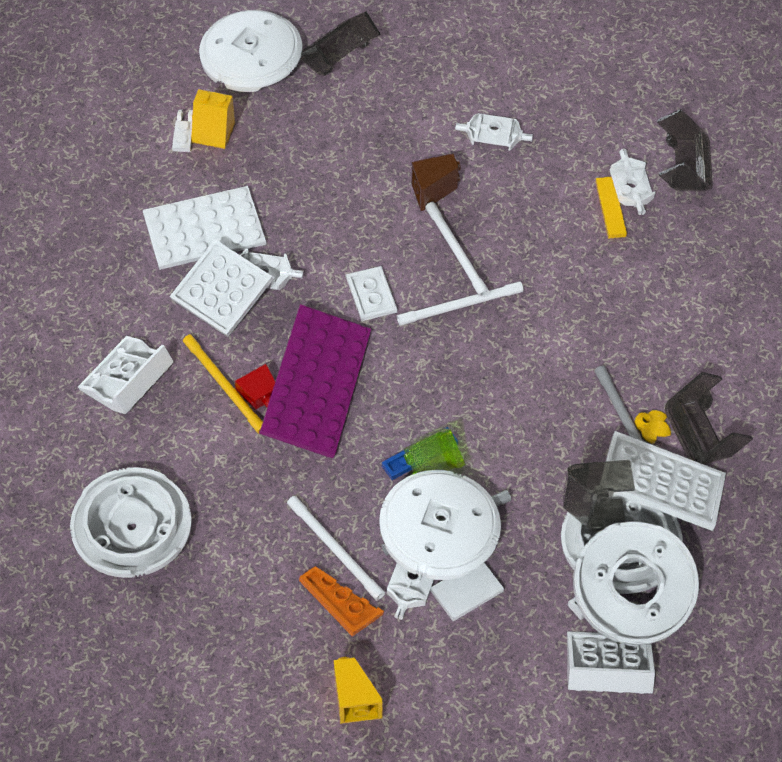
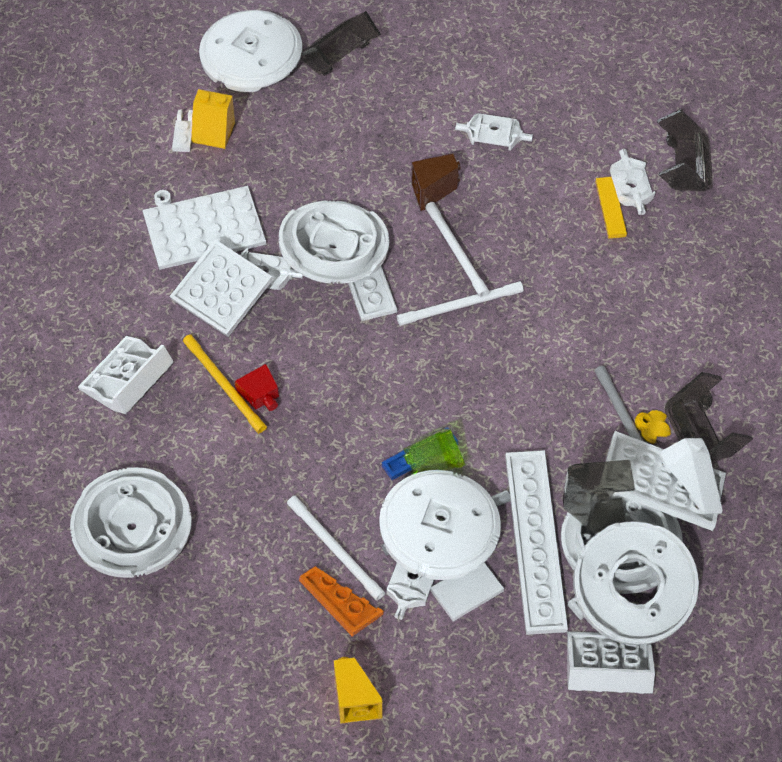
(162, 193): none -> white bush
(315, 227): none -> white piece
(315, 381): magenta plate -> none
(536, 543): none -> white plate
(693, 468): none -> white wedge

